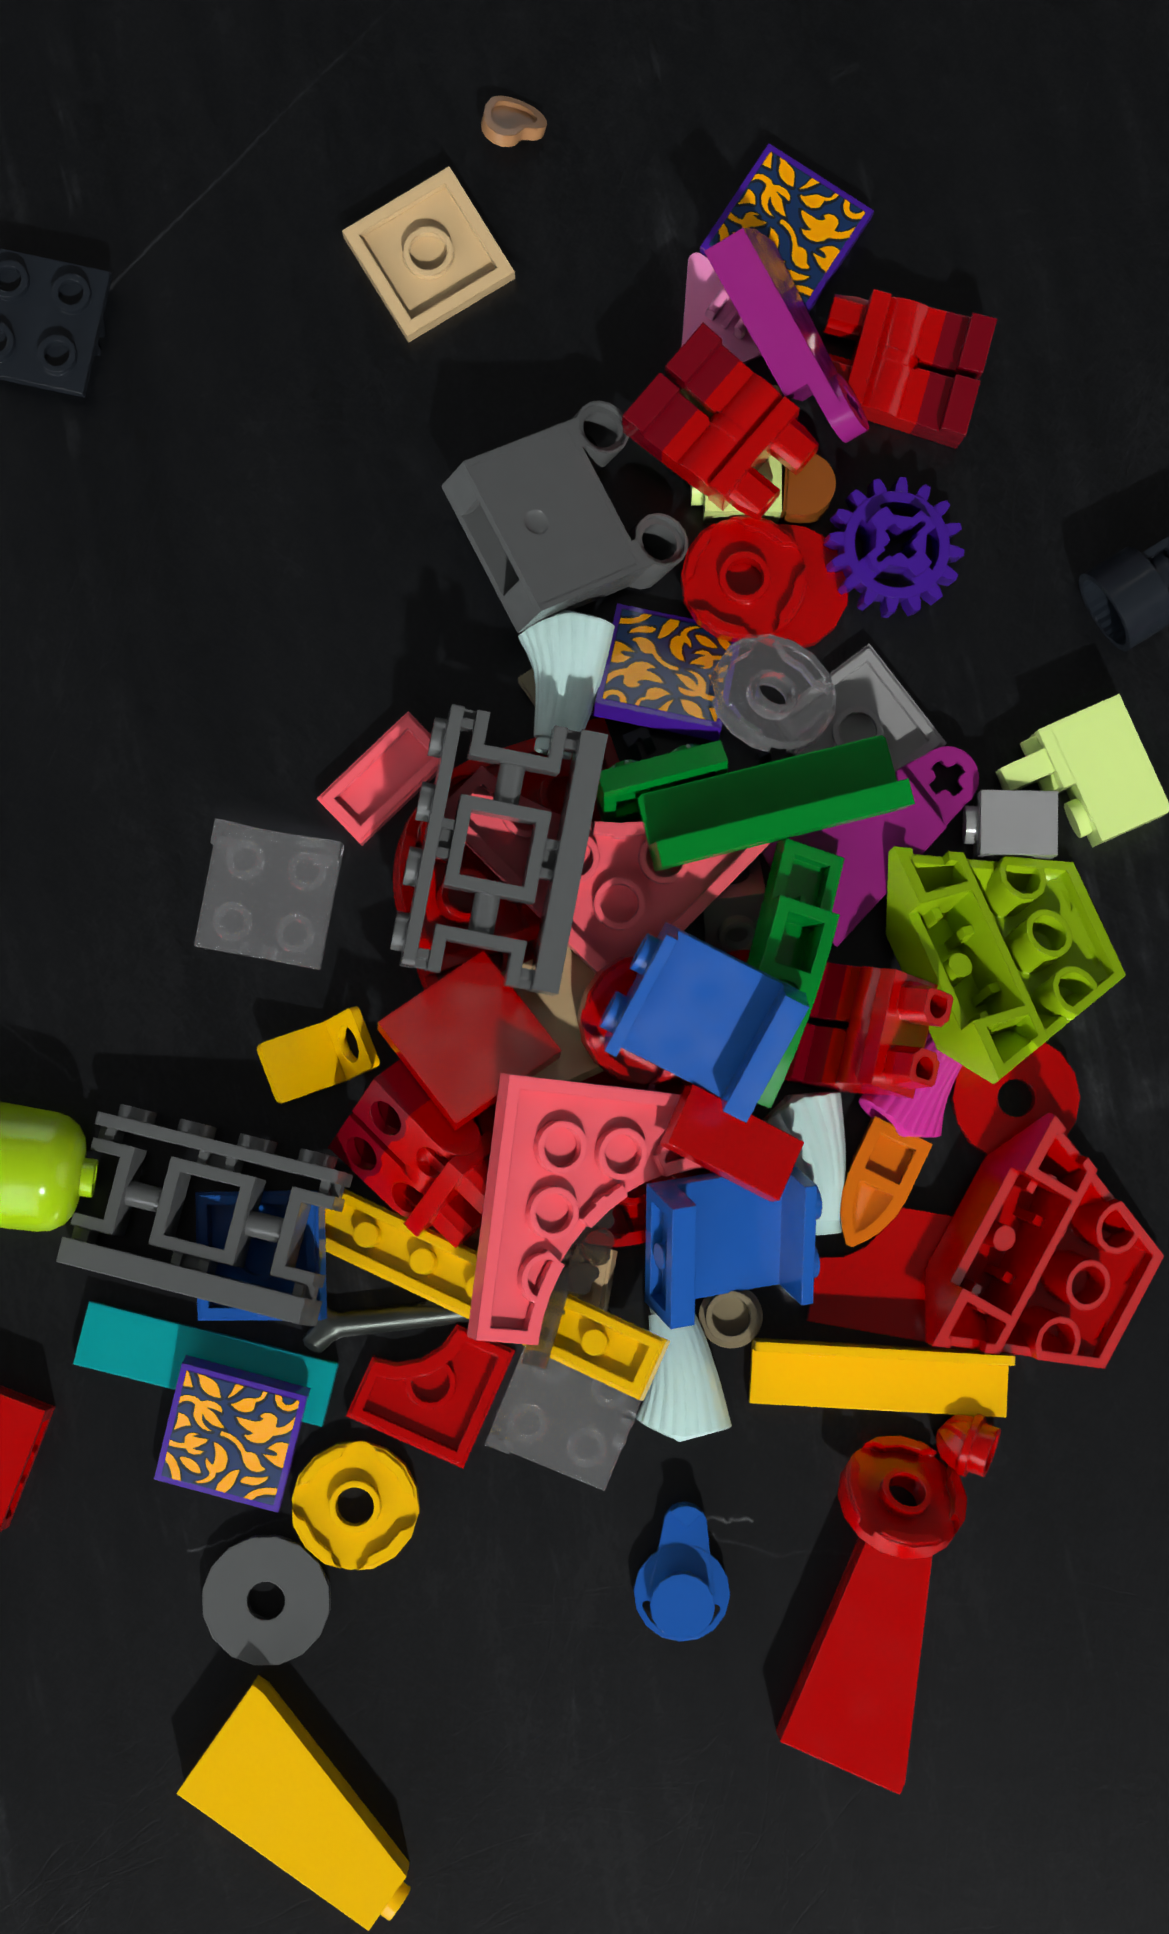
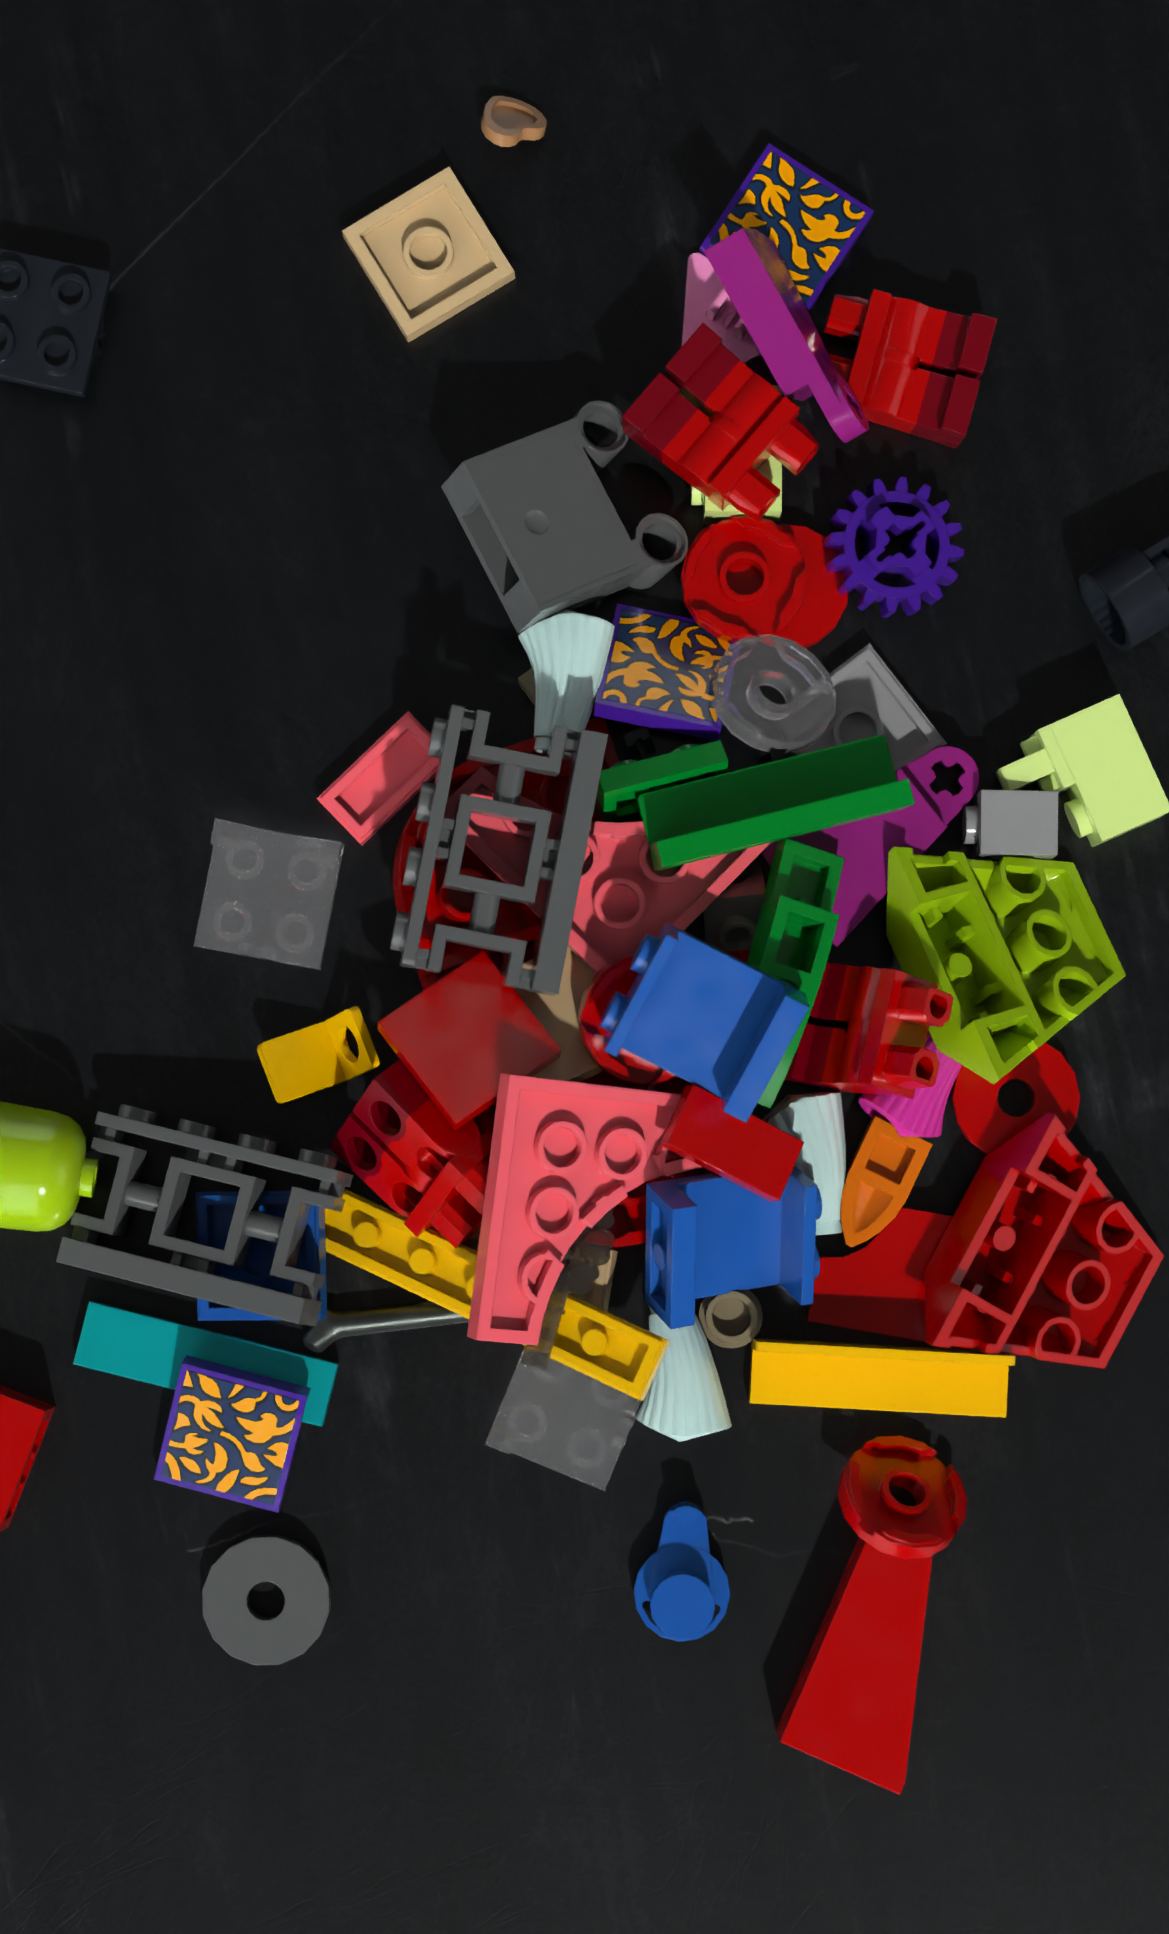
(296, 1809): yellow slope -> none
(348, 1543): yellow tile -> none
(434, 1398): red tile -> none
(807, 493): dark orange brick -> none
(968, 1444): red plate -> none

